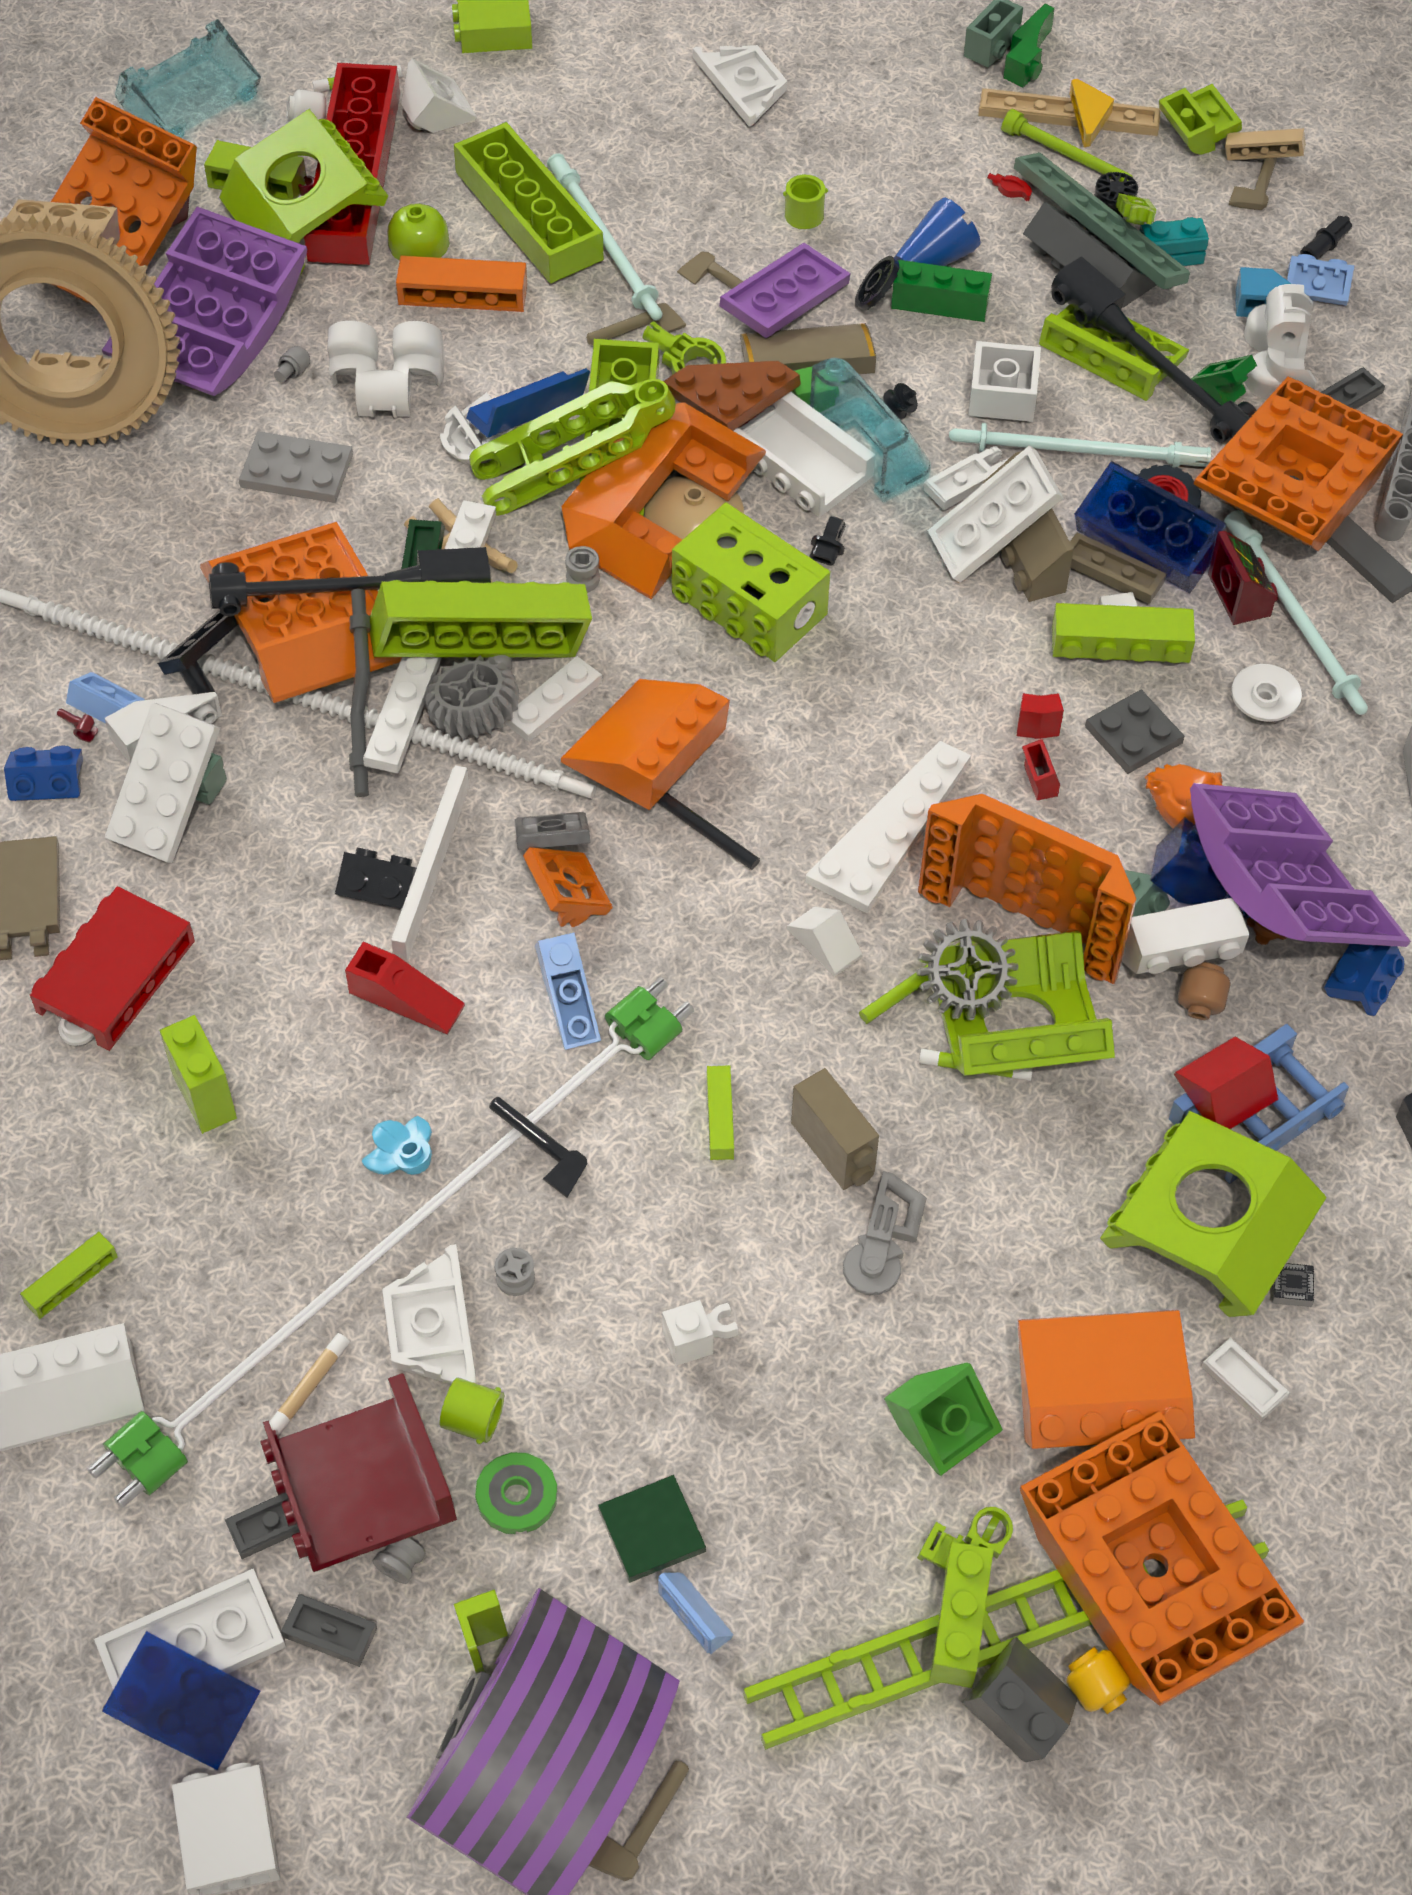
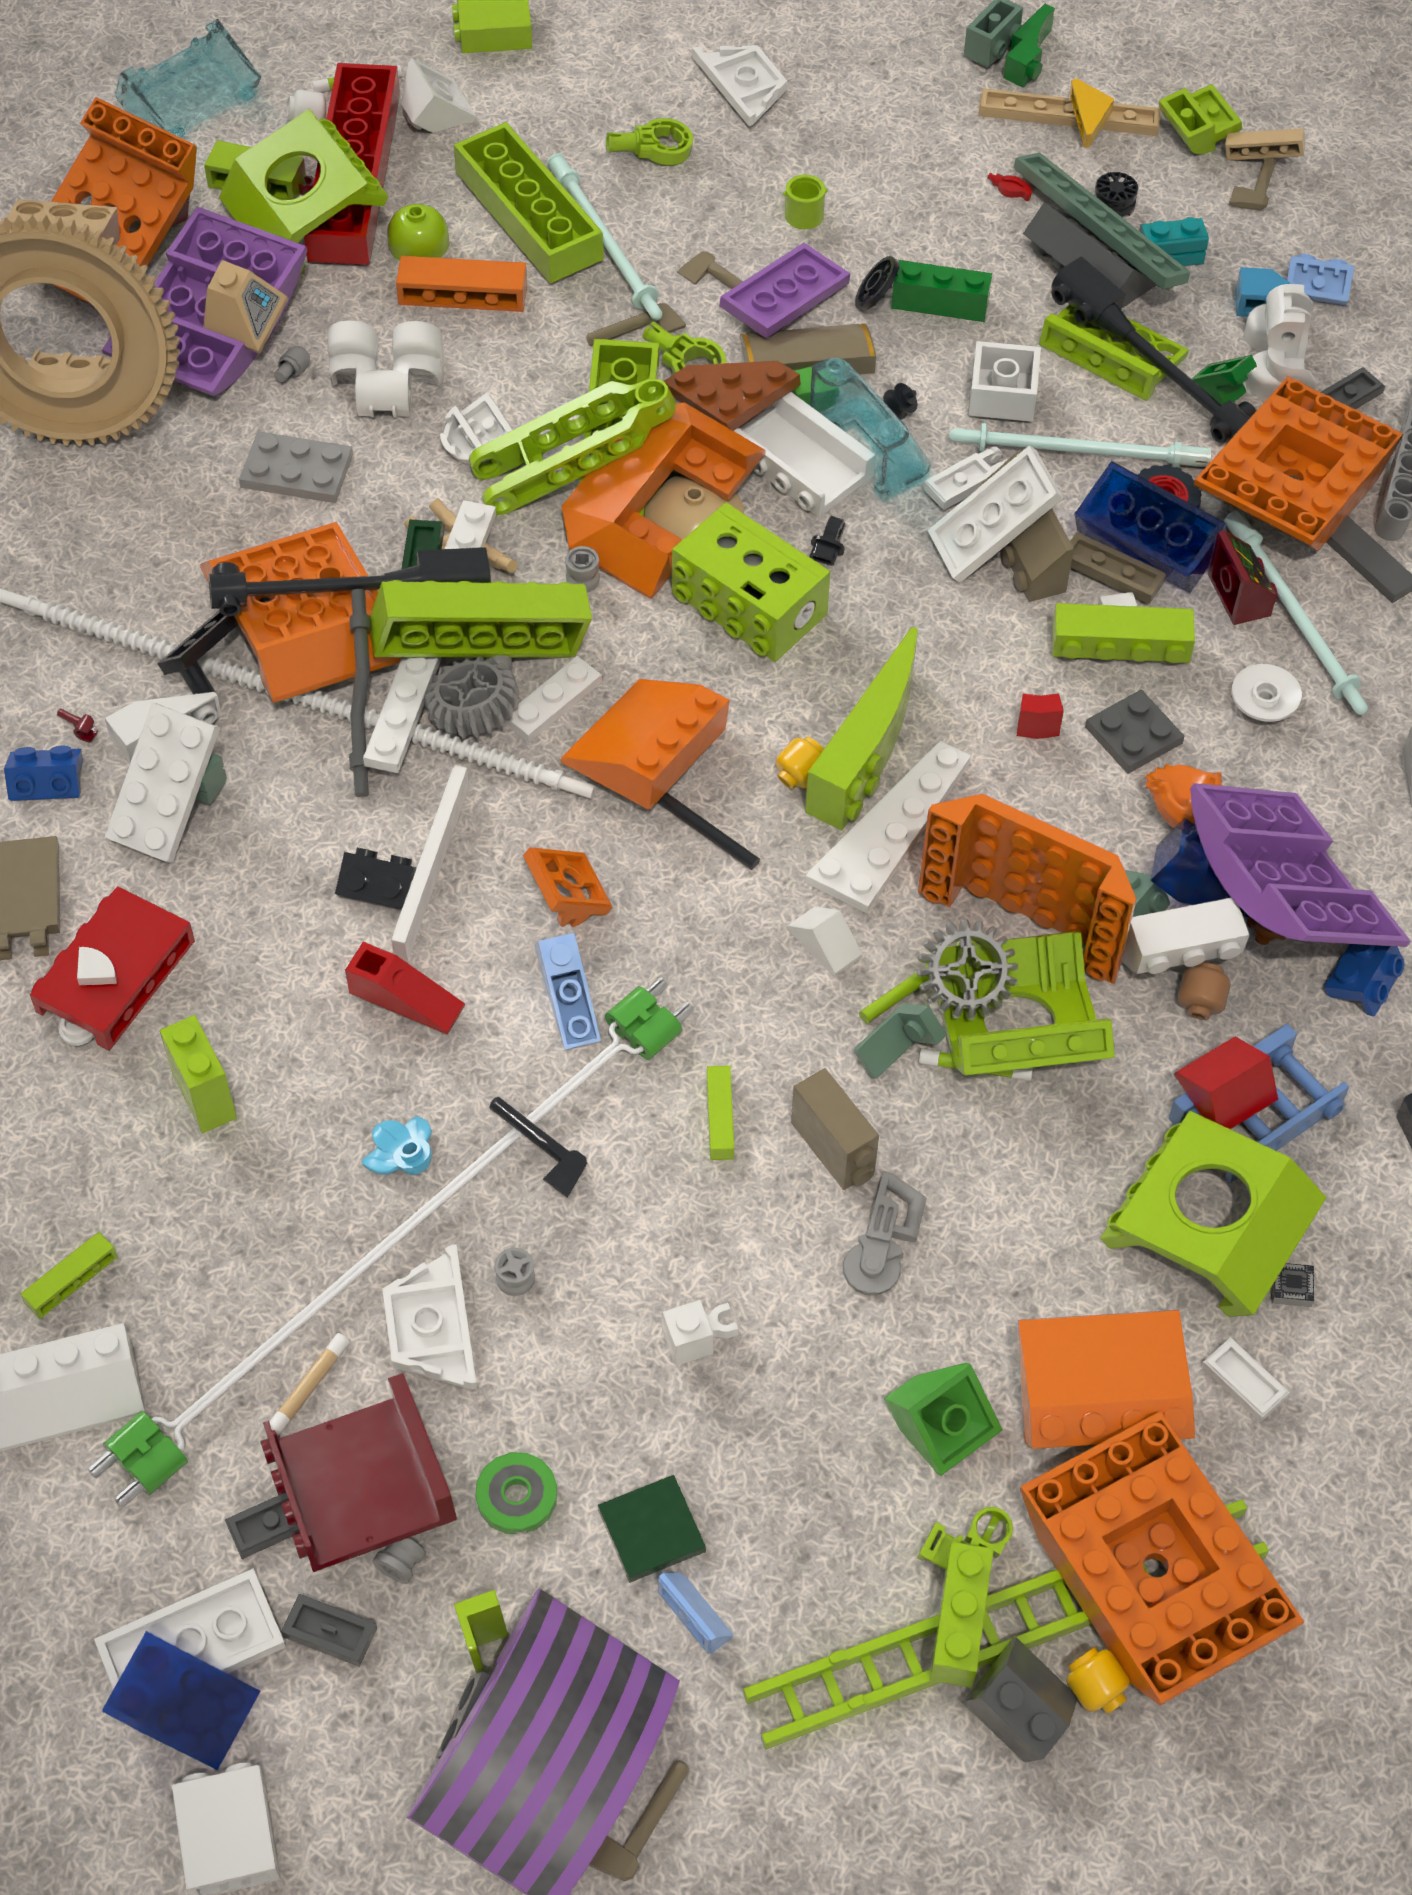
(94, 968): none -> white tile
(98, 696): light blue slope -> none
(242, 306): none -> tan slope
(472, 1410): lime piece -> none
(527, 402): blue panel -> none
(552, 830): flat silver tile -> none
(644, 141): none -> lime pin
(796, 761): none -> yellow head
(863, 743): none -> lime slope
(896, 1034): none -> sand green bracket
(941, 236): blue cone -> none
(1016, 124): lime piece -> none
(1045, 785): red piece -> none
(1136, 209): lime plate -> none
(1328, 237): black axle -> none

